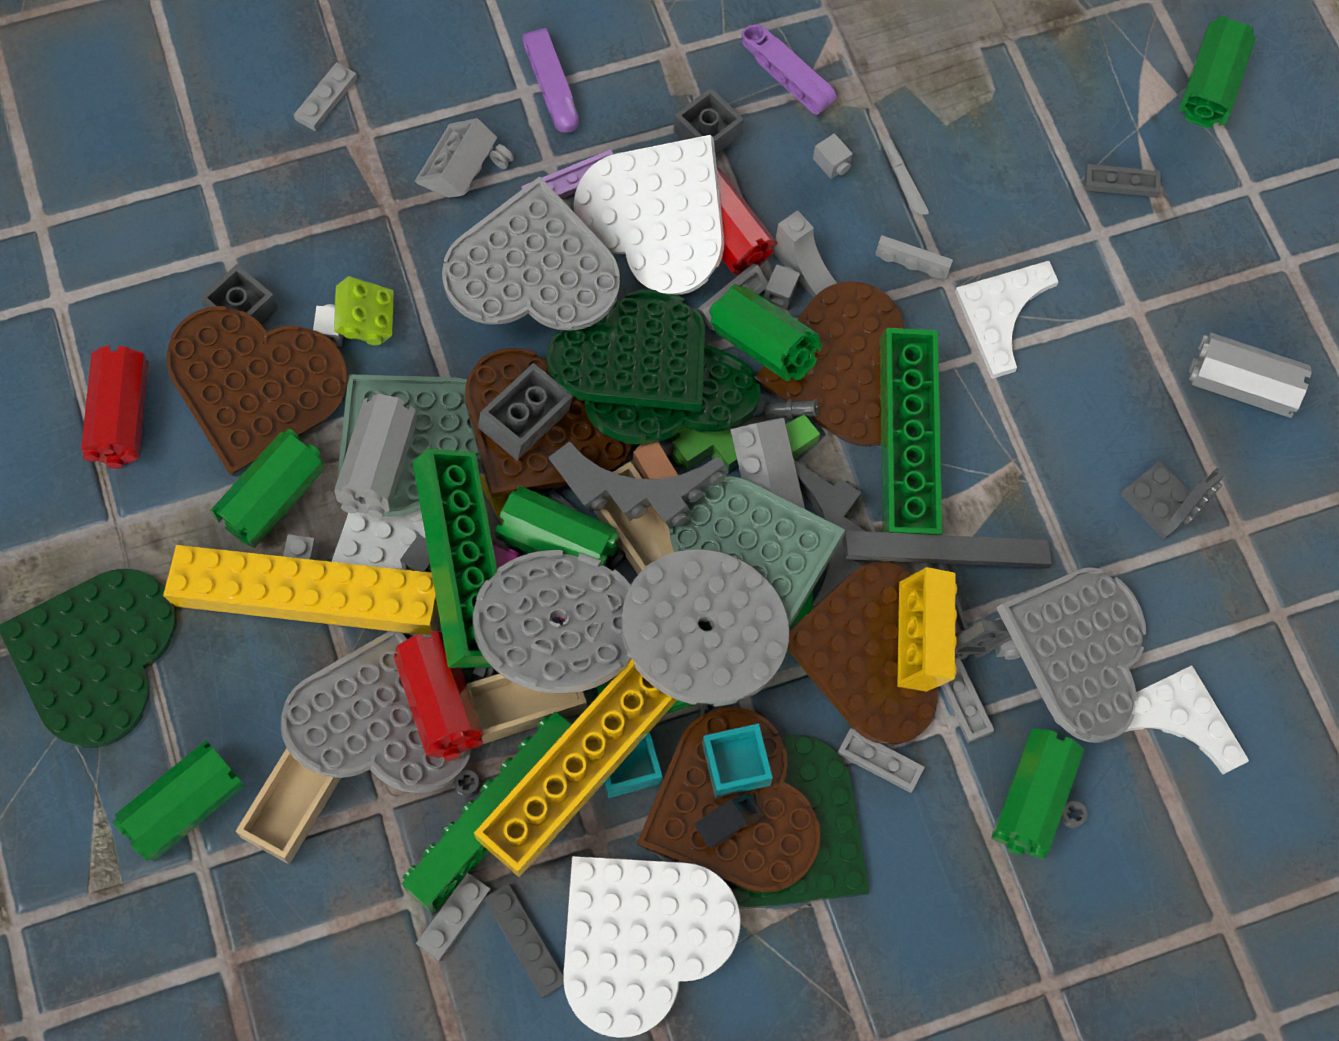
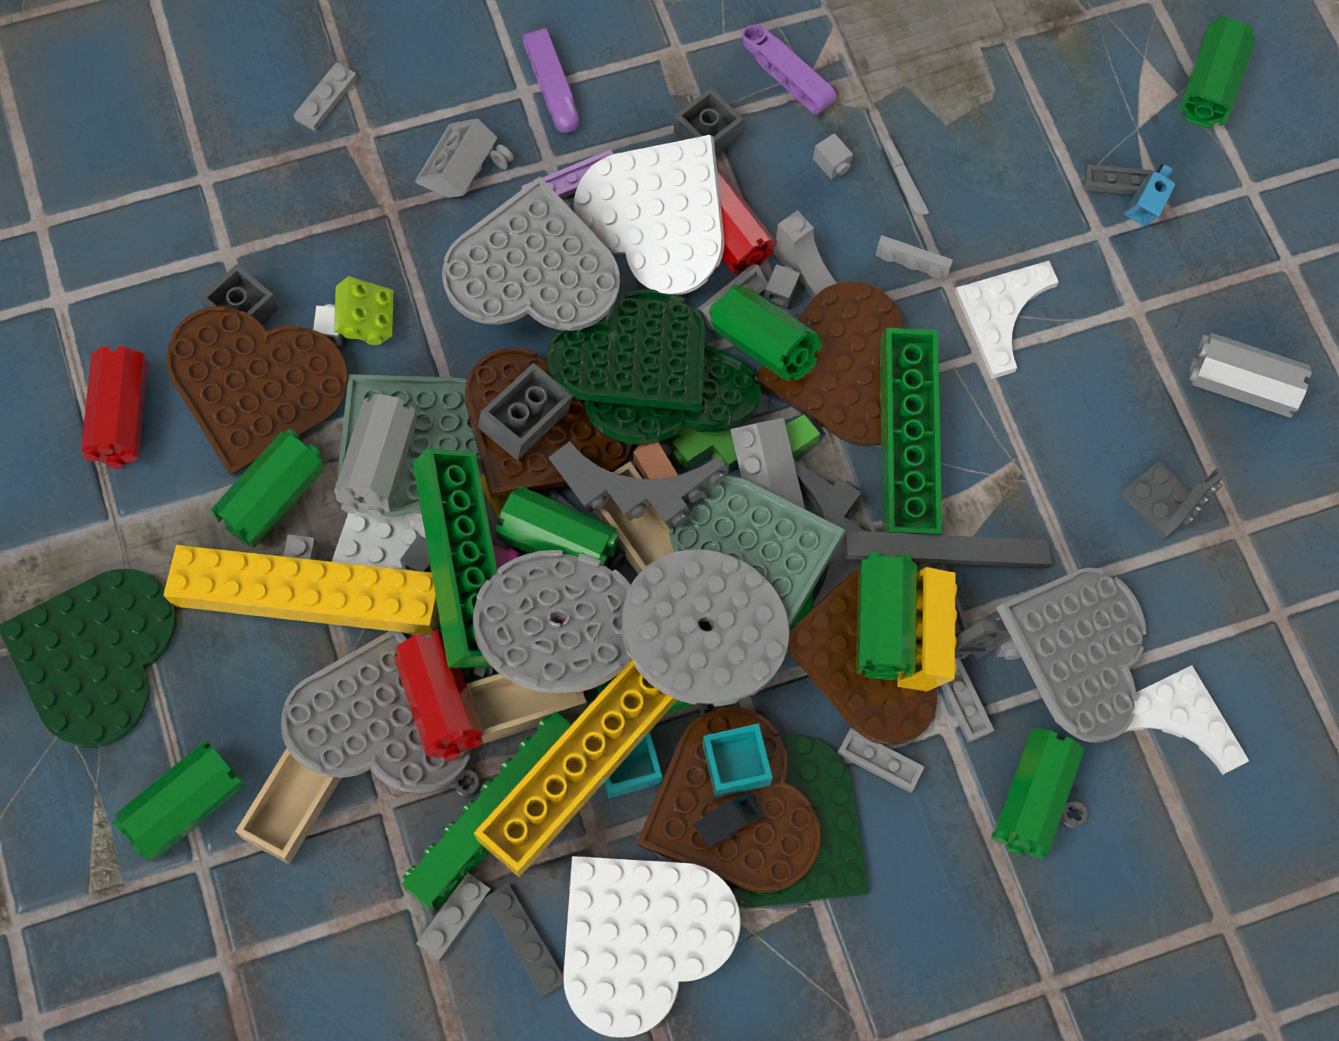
(791, 409): dark grey pin -> none
(886, 616): none -> green brick
(1151, 196): none -> dark azure torso

